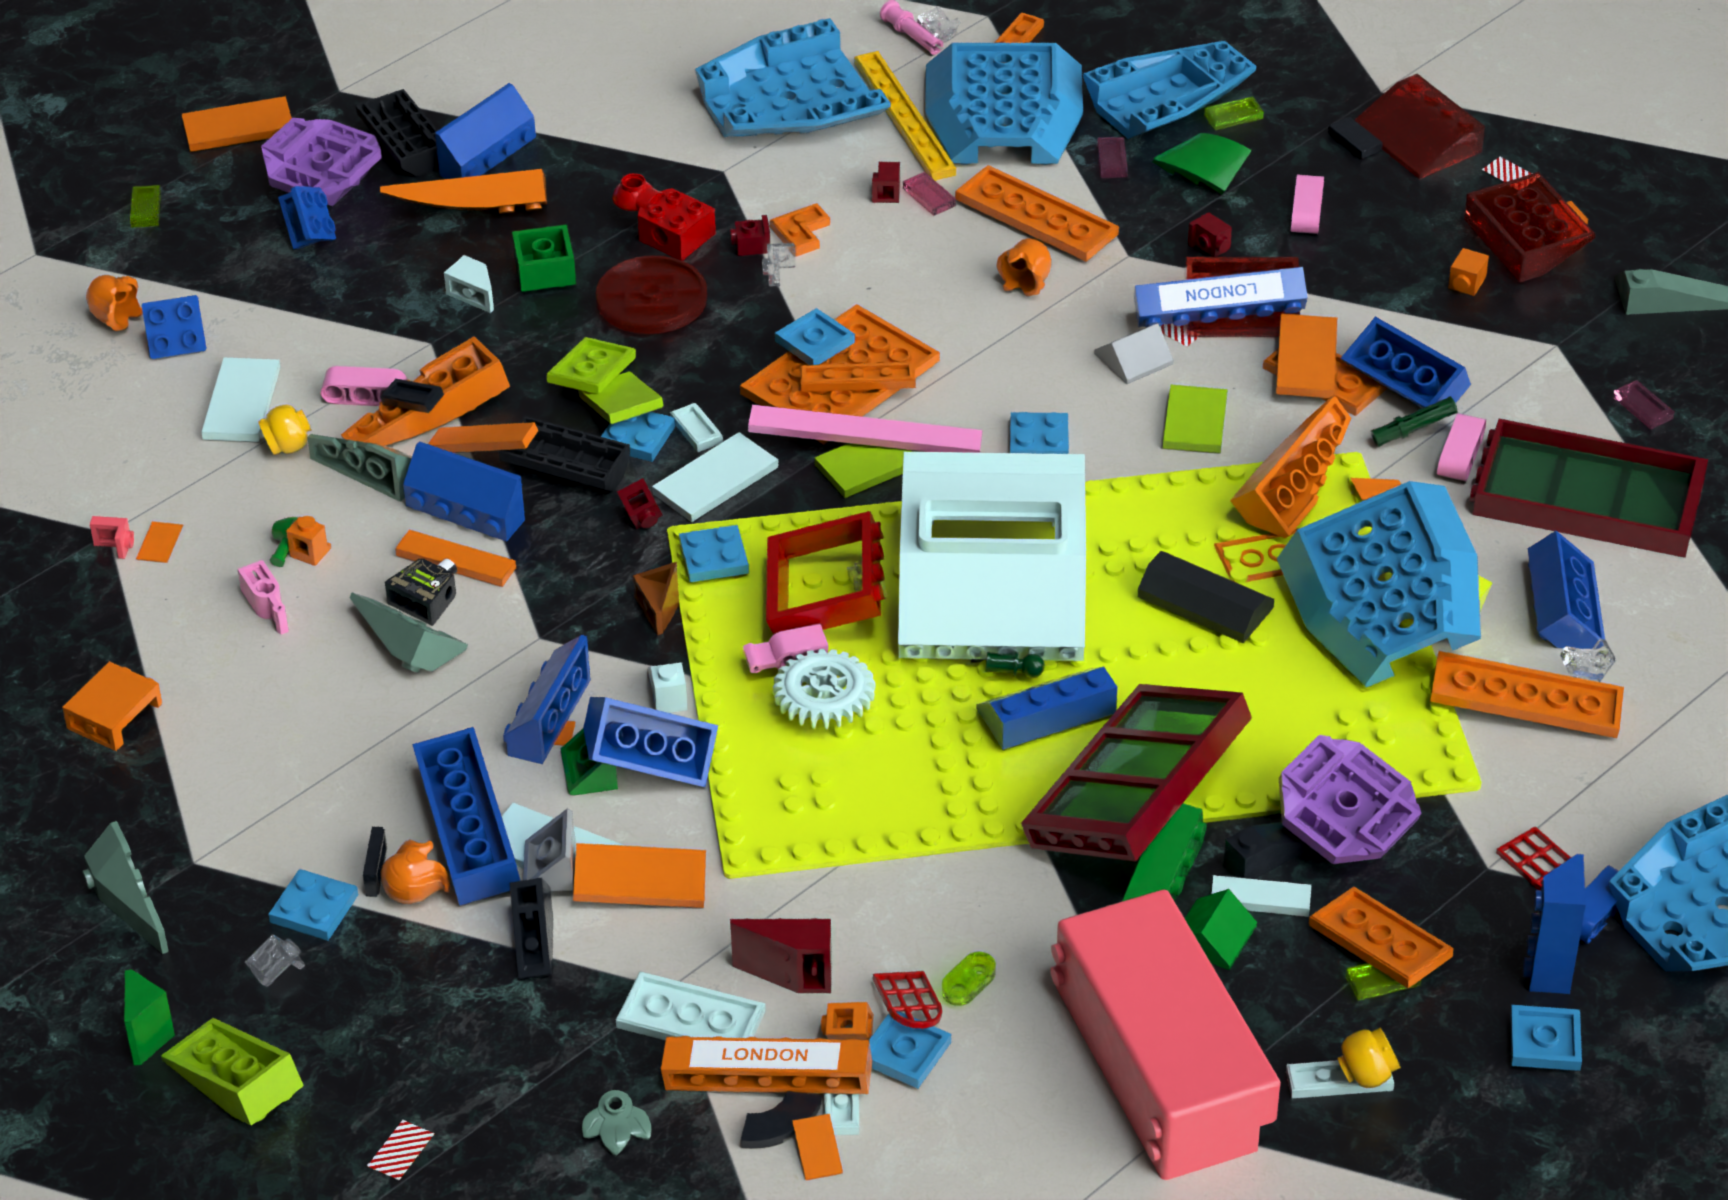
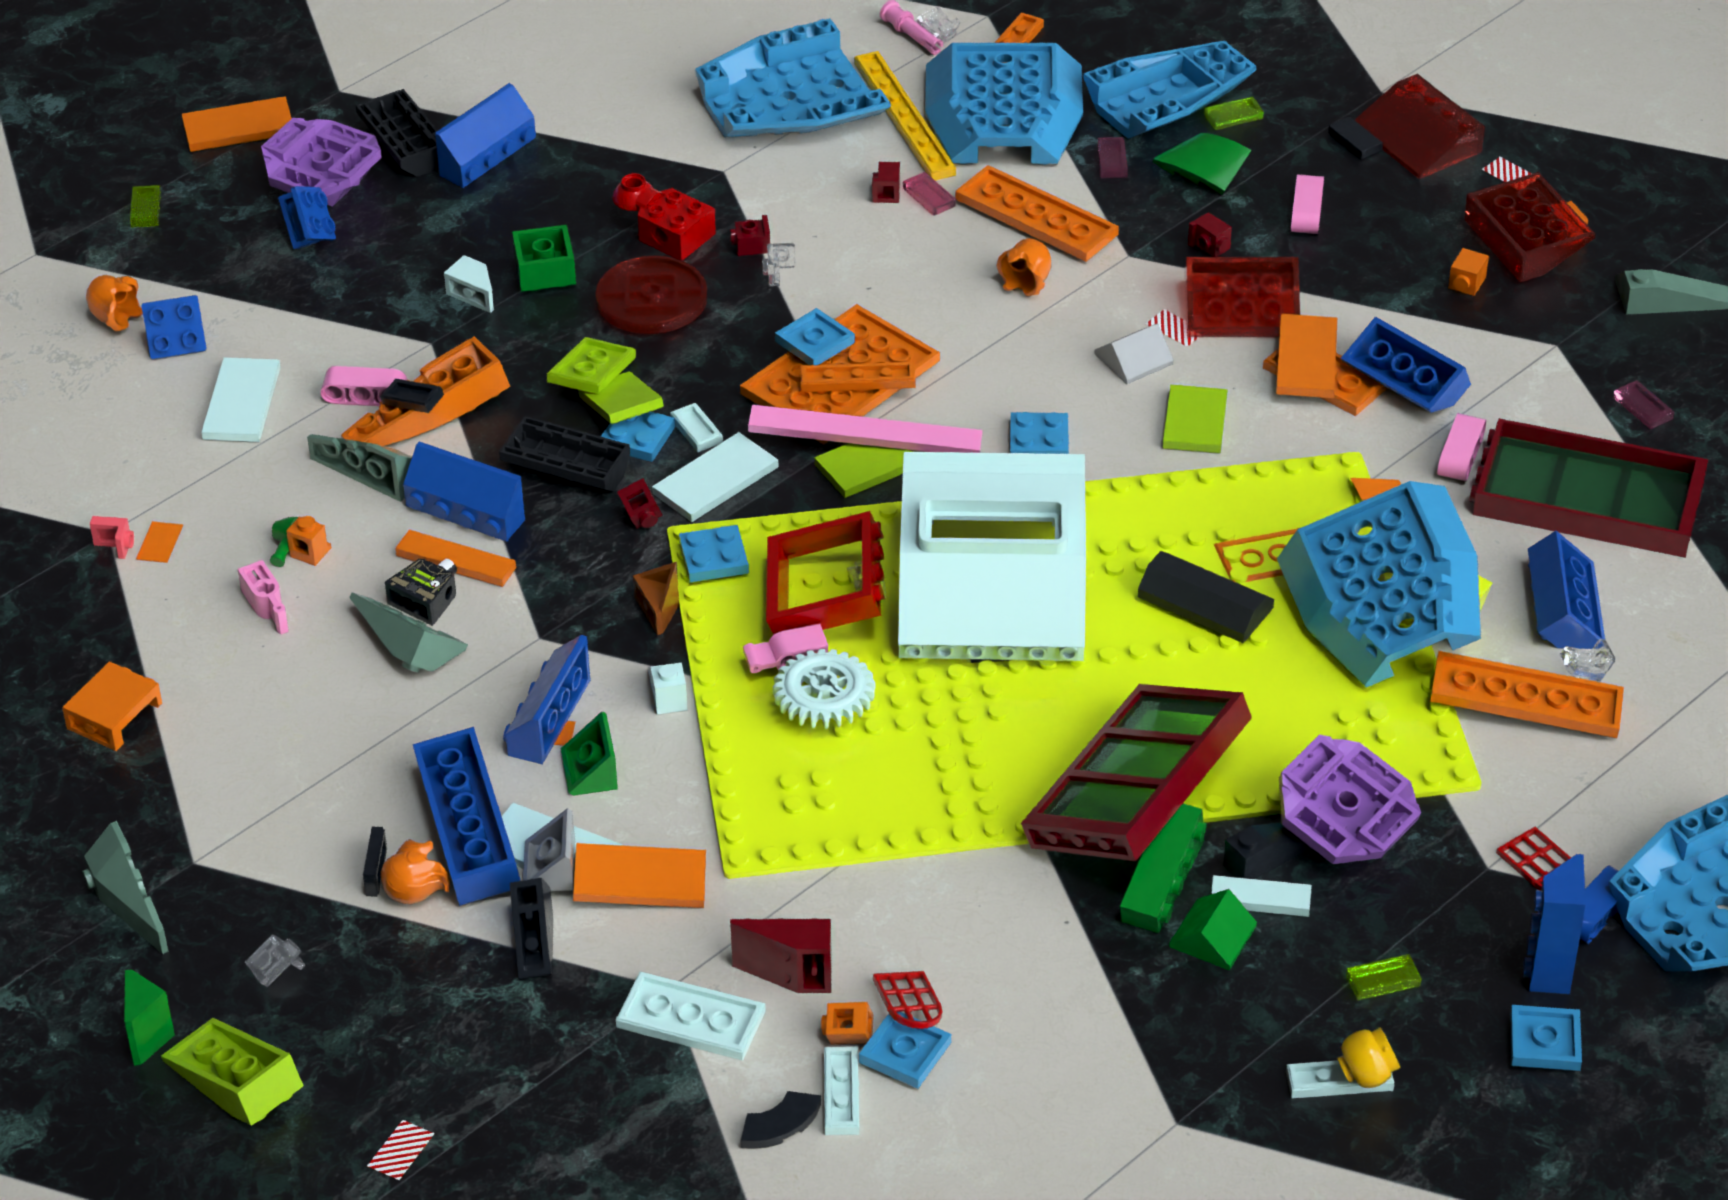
(285, 429): yellow piece -> none
(313, 904): dark azure plate -> none
(481, 192): orange wedge -> none
(484, 437): orange tile -> none
(617, 1125): sand green plate -> none
(649, 740): blue slope -> none
(767, 1065): orange brick -> none
(798, 227): orange tile -> none
(817, 1147): orange sticker -> none
(964, 983): clear neon green plate -> none
(1030, 665): dark green pin -> none
(1050, 707): blue slope -> none
(1165, 1033): coral container -> none
(1220, 297): brick -> none
(1289, 479): orange wedge -> none
(1381, 937): orange tile -> none
(1403, 426): dark green pin -> none

